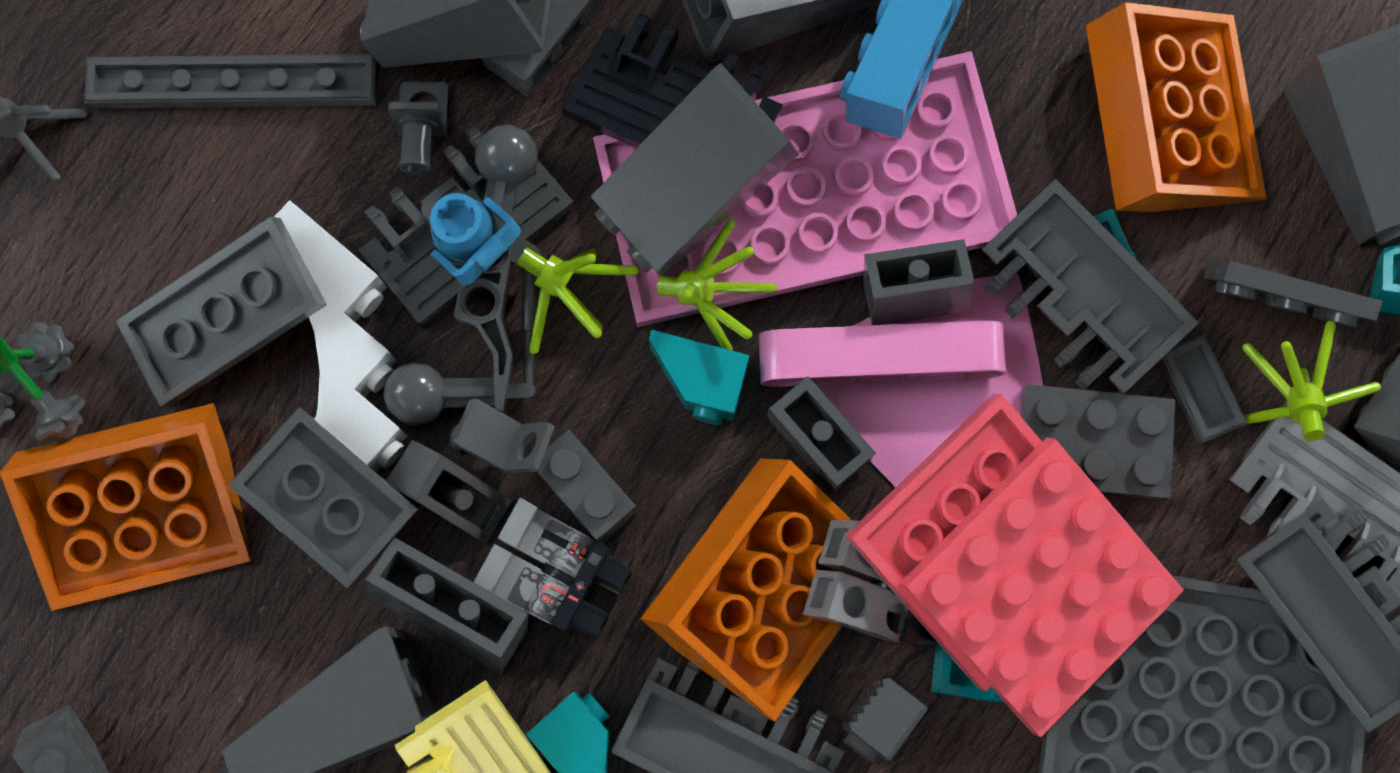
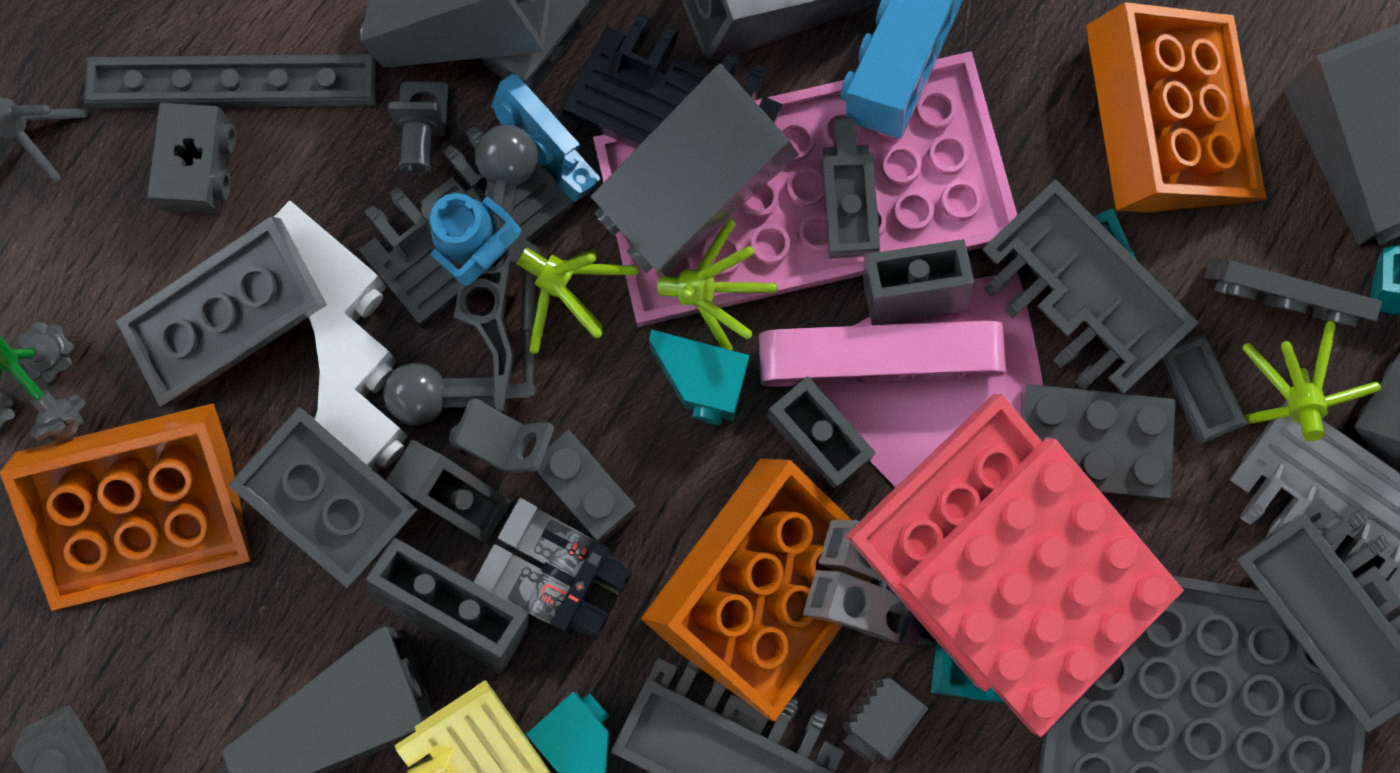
(179, 137): none -> dark grey brick
(556, 147): none -> dark azure hinge
(849, 195): none -> dark grey hinge

